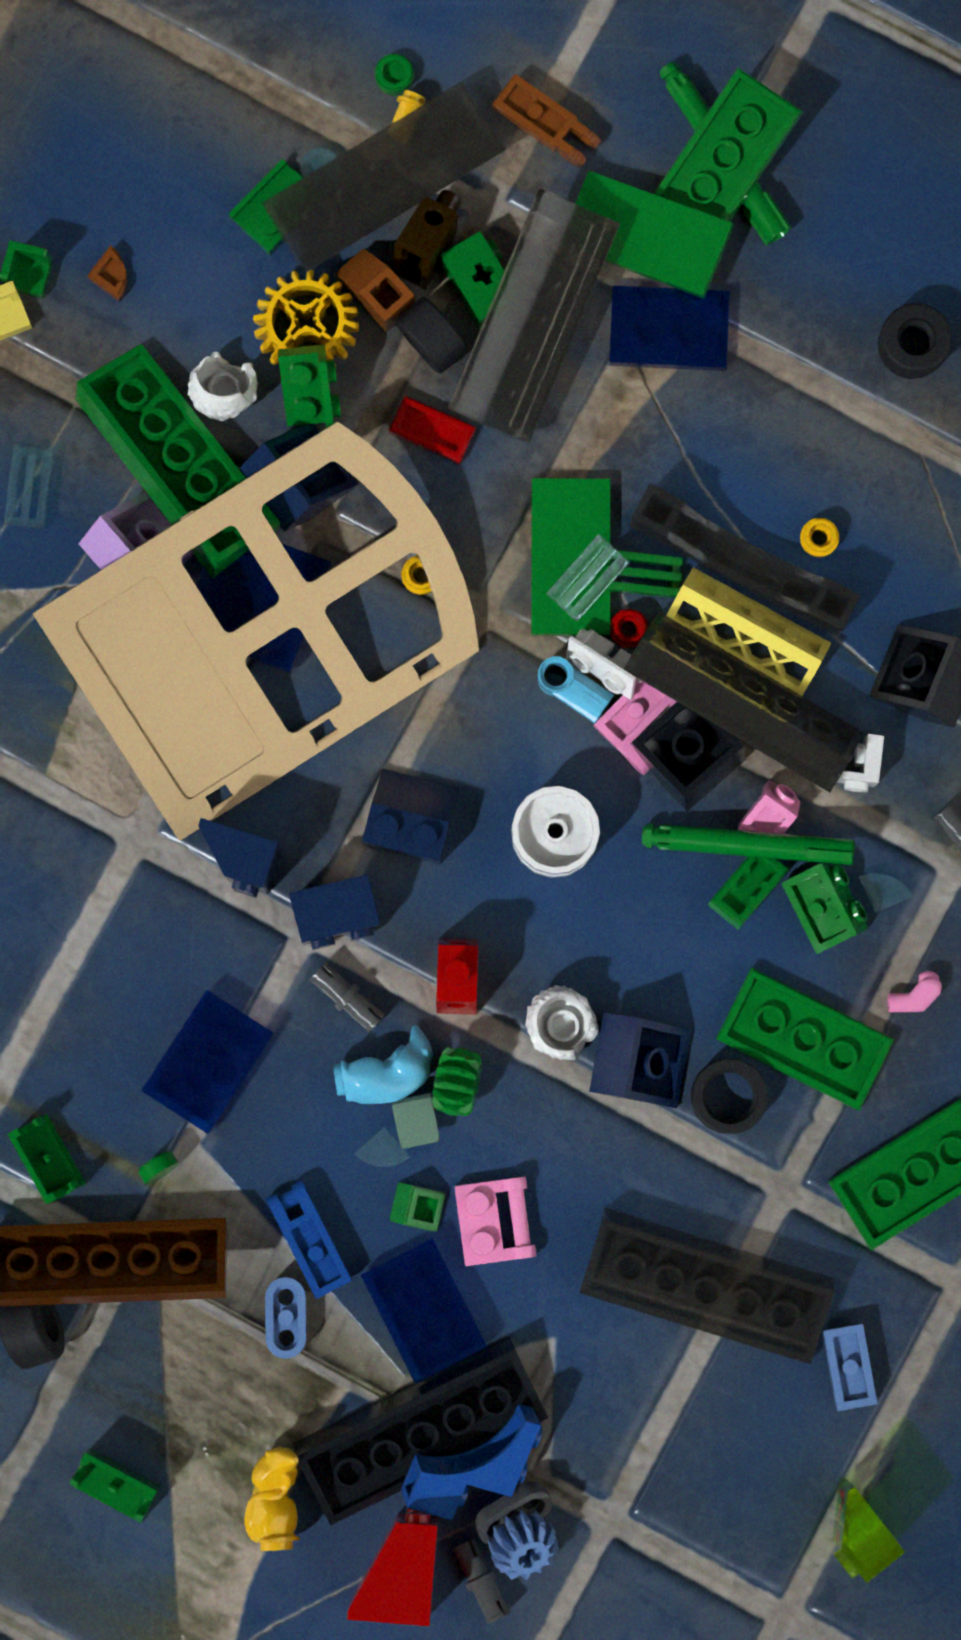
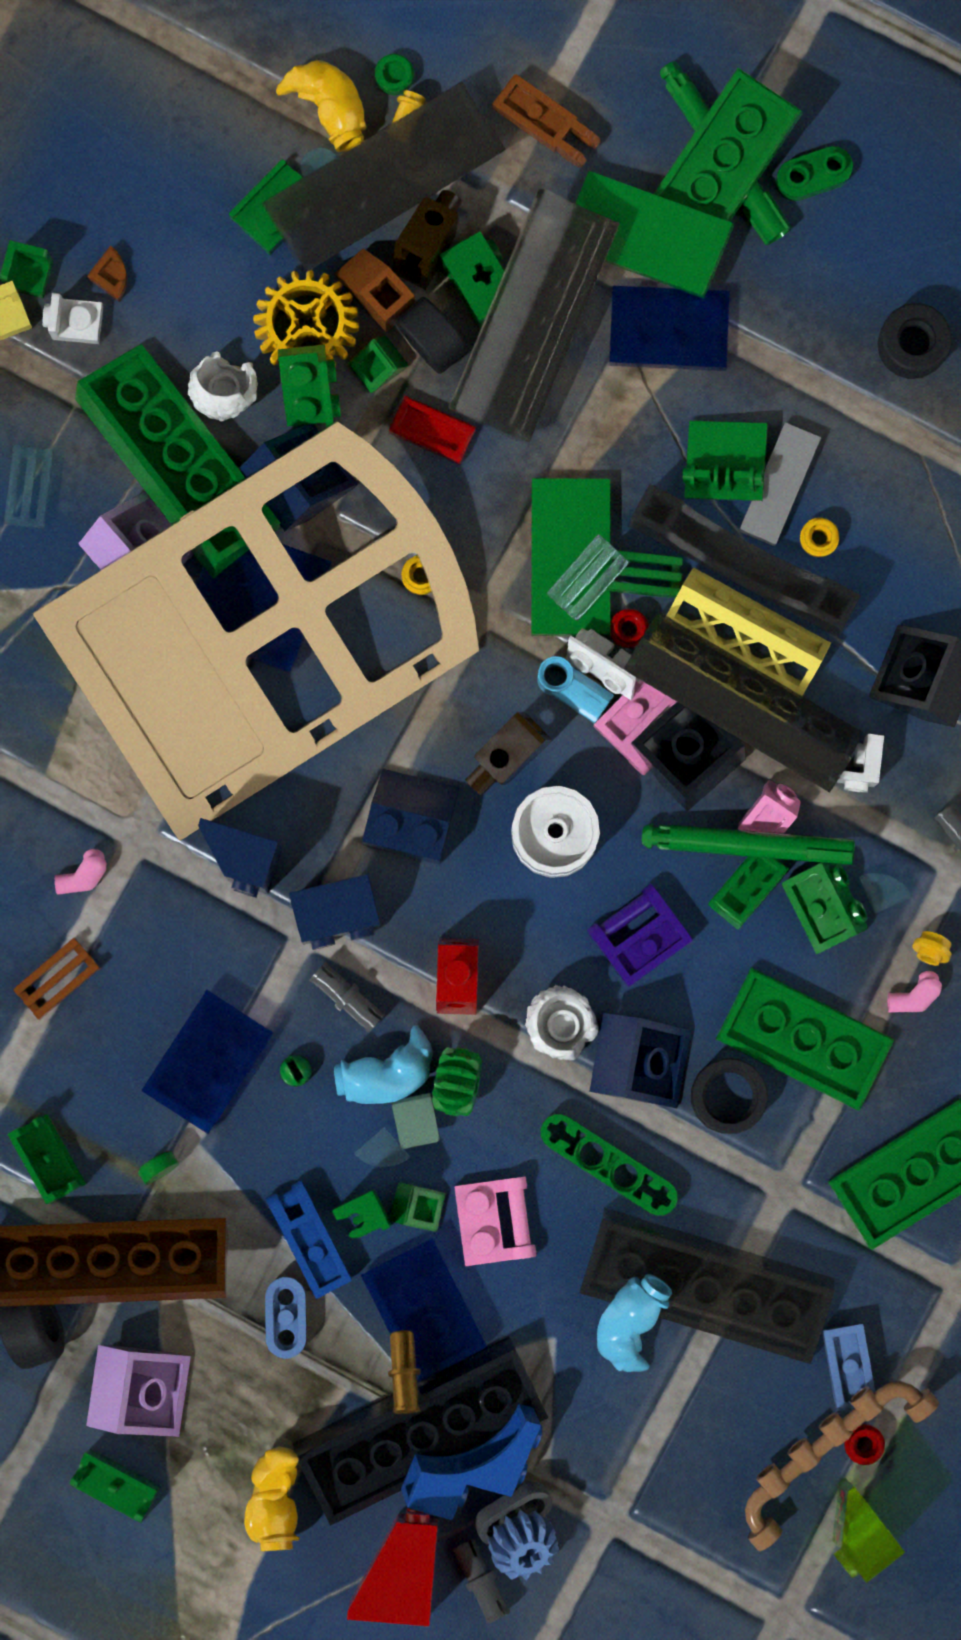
(30, 1000): none -> dark orange tile
(73, 319): none -> white bracket
(85, 877): none -> bright pink arm
(138, 1391): none -> lavender slope
(304, 1067): none -> green hinge
(336, 99): none -> yellow animal
(370, 1212): none -> green hinge
(378, 363): none -> green slope
(404, 1372): none -> pearl gold axle
(521, 740): none -> dark brown torso
(611, 1160): none -> green beam
(628, 1316): none -> medium azure animal
(647, 946): none -> dark purple plate
(725, 461): none -> green hinge
(781, 484): none -> light grey tile
(816, 174): none -> green plate
(835, 1432): none -> medium nougat bar
(877, 1445): none -> red plate
(932, 948): none -> yellow plate

